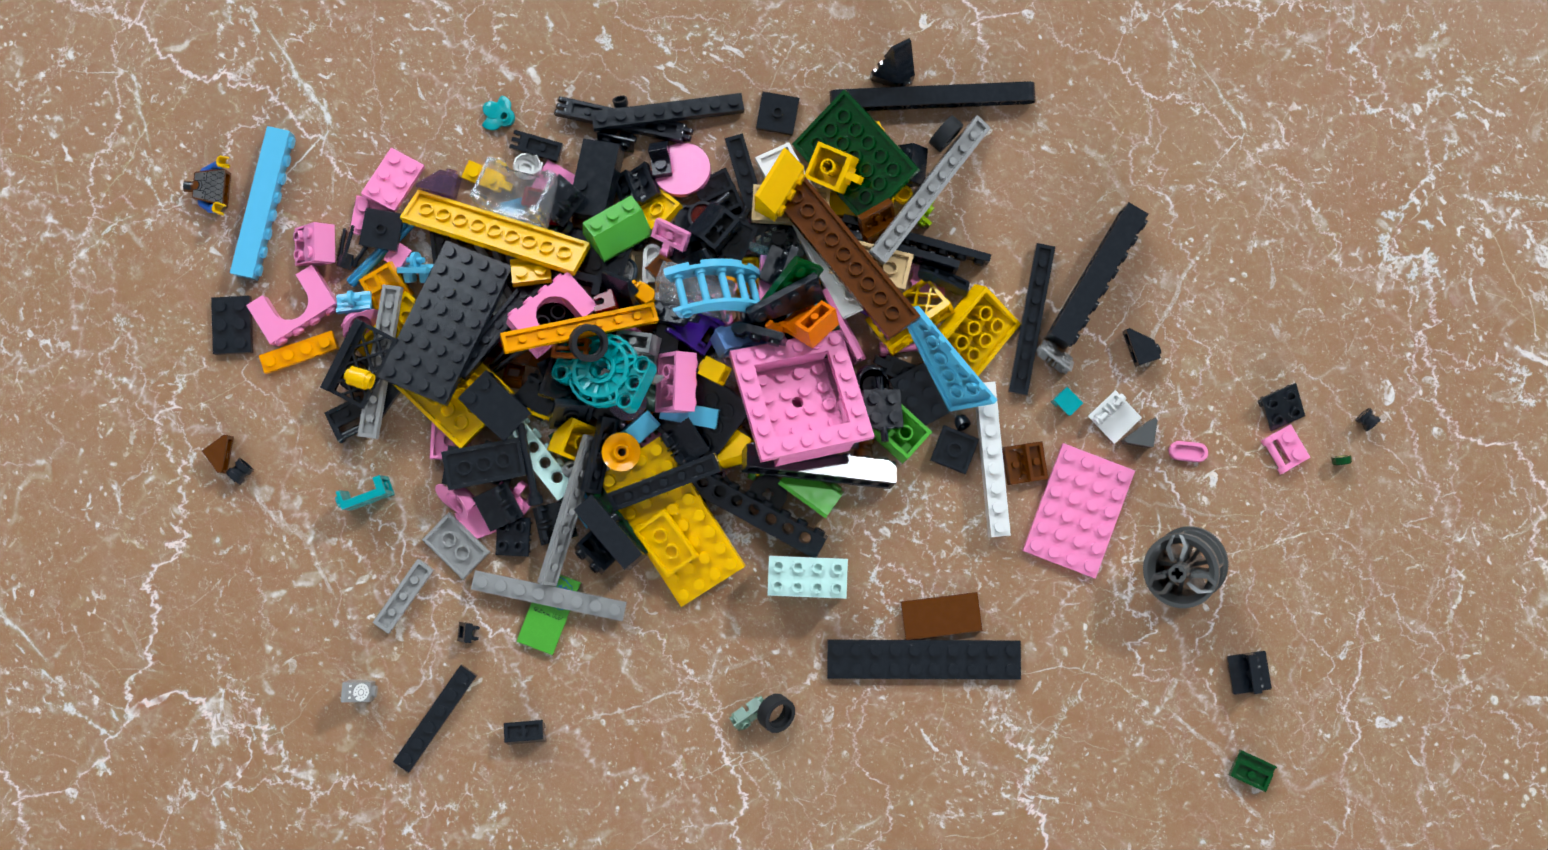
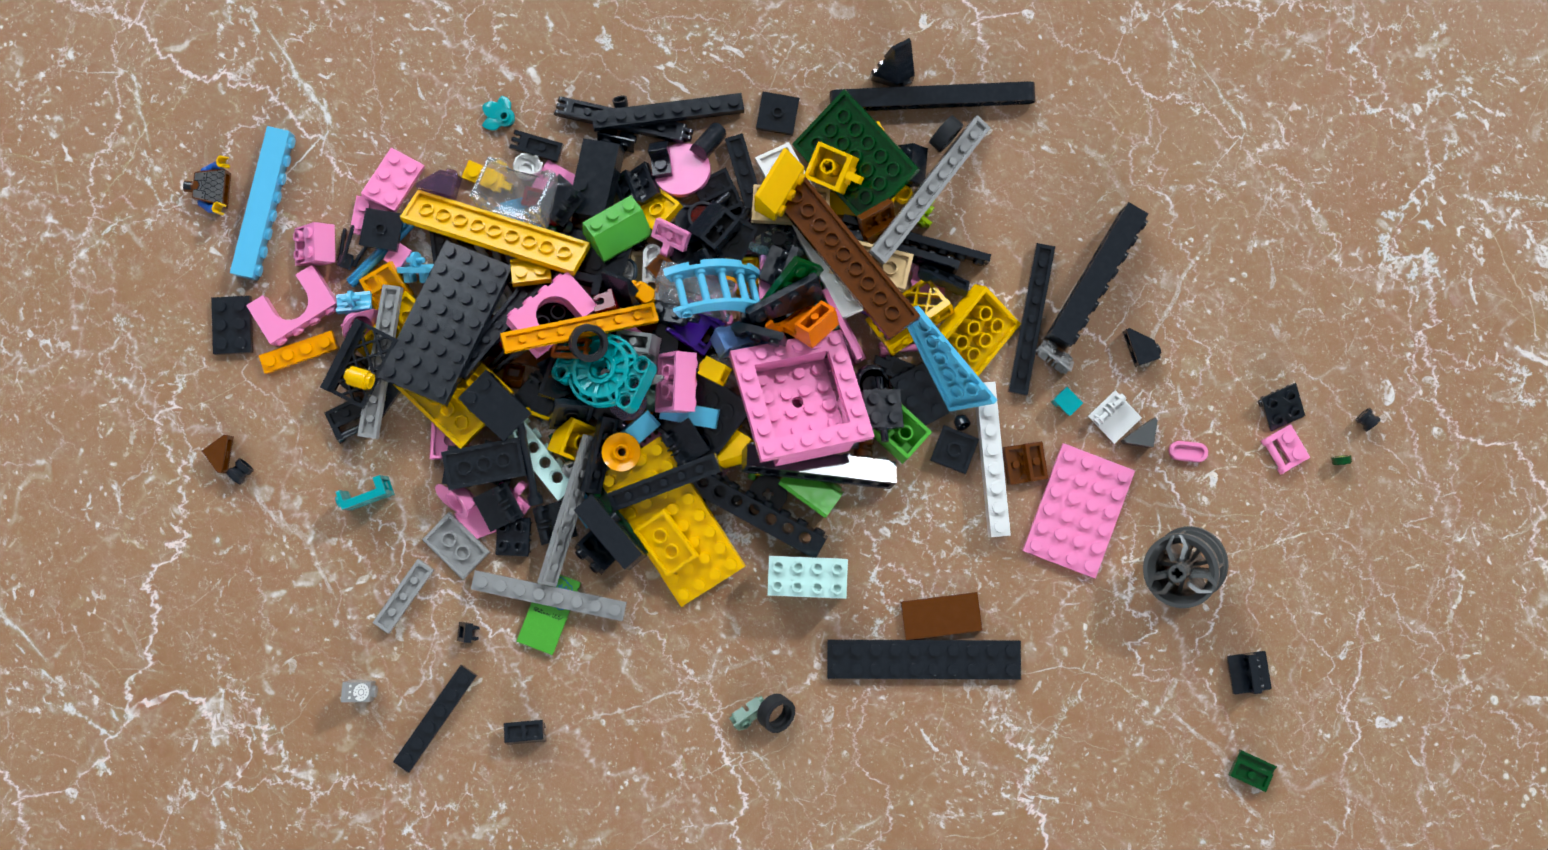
(709, 141): none -> black brick

